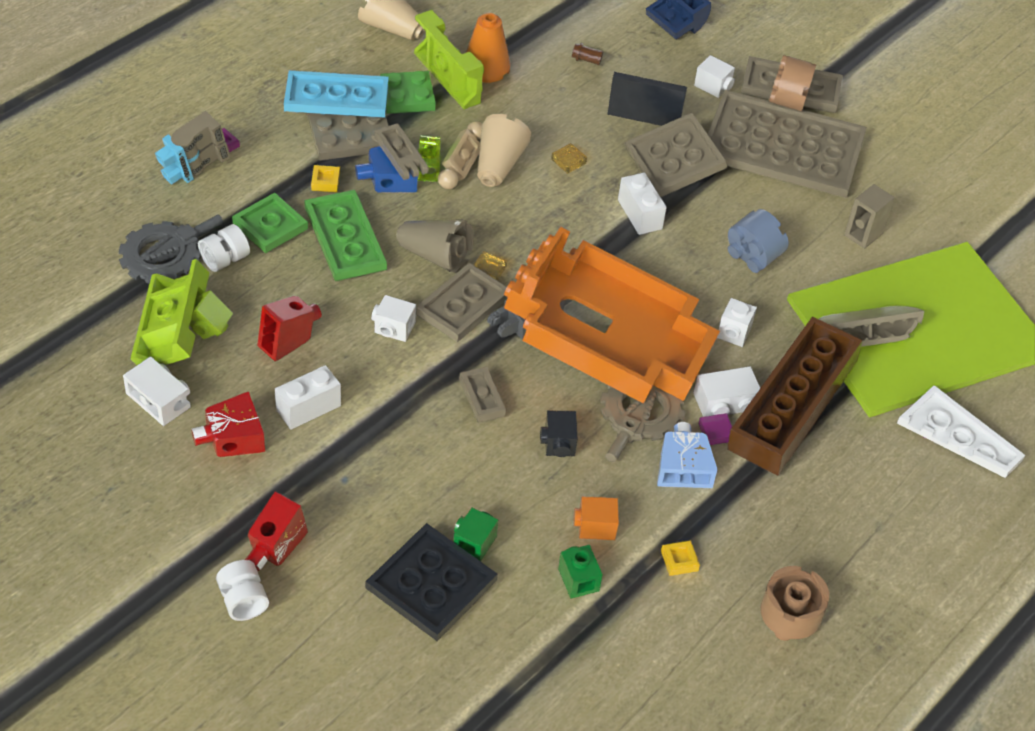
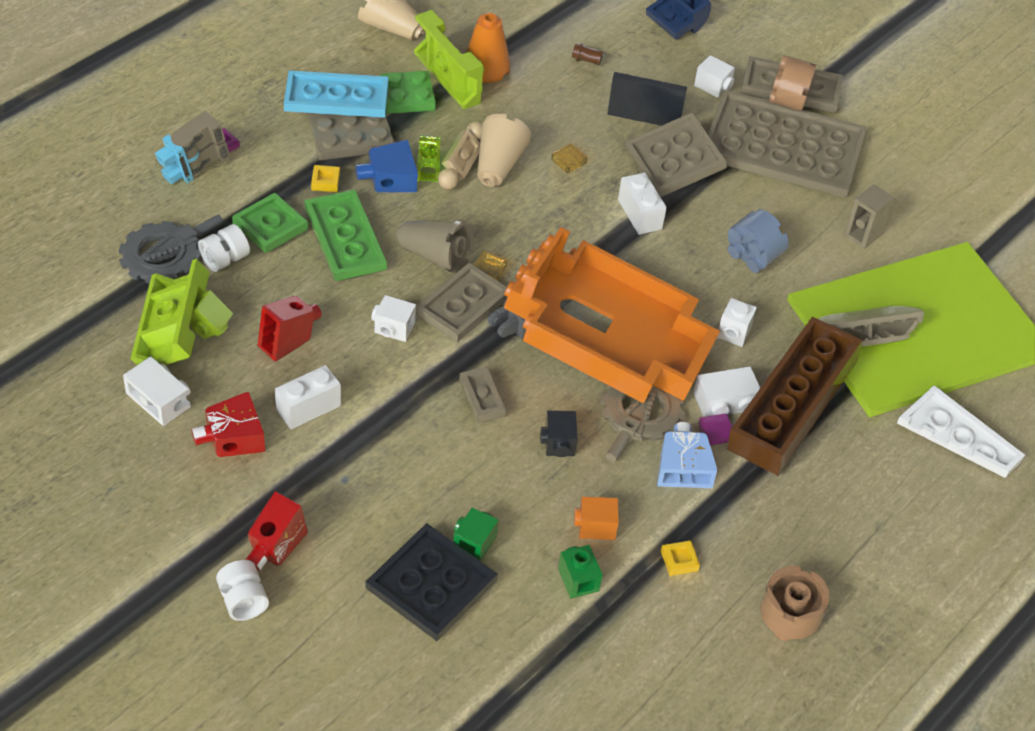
(400, 151): dark tan hinge -> none

